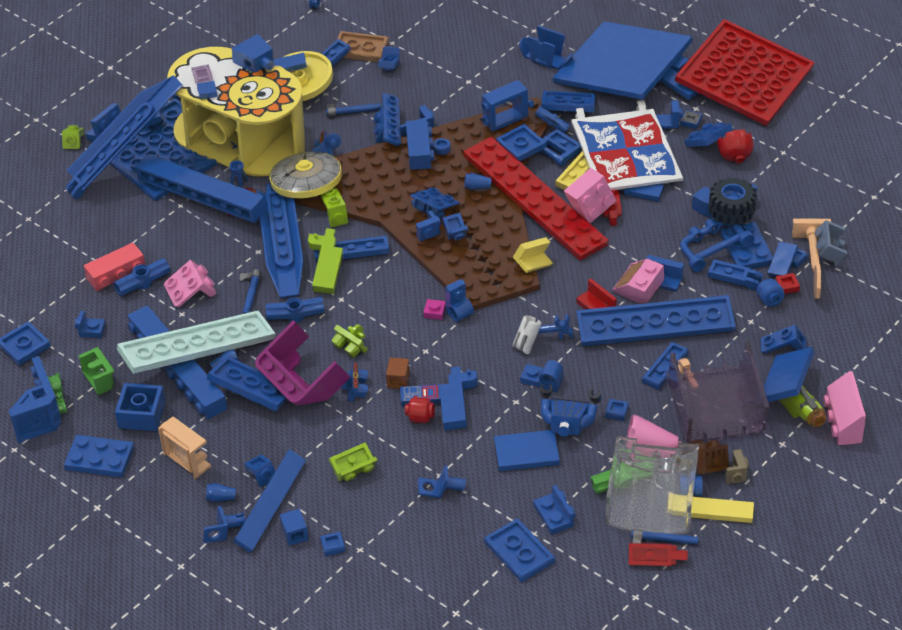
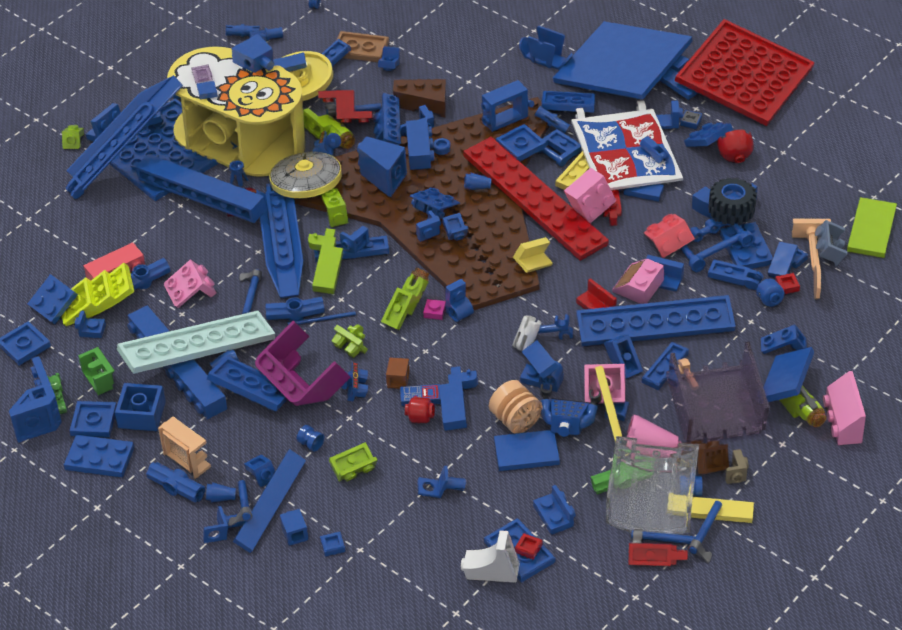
(52, 299): none -> blue plate
(93, 419): none -> blue plate
(99, 293): none -> neon yellow slope
(175, 482): none -> blue piece
(240, 30): none -> blue pin
(245, 513): none -> blue piece
(268, 34): none -> blue axle
(309, 437): none -> blue wheel
(318, 124): none -> lime plate
(324, 318): none -> blue axle
(345, 106): none -> red bracket
(356, 241): none -> blue bracket
(382, 164): none -> blue slope
(406, 299): none -> lime plate
(421, 92): none -> reddish brown wedge
(492, 563): none -> white arch
(515, 406): none -> light nougat wheel
(528, 546): none -> red tile
(540, 359): none -> blue tile
(608, 402): none -> light yellow tile
(615, 378): none -> bright pink slope
(623, 352): none -> blue slope
(654, 149): none -> blue bar
(669, 234): none -> coral bracket
(696, 544): none -> blue piece
(872, 227): none -> lime tile

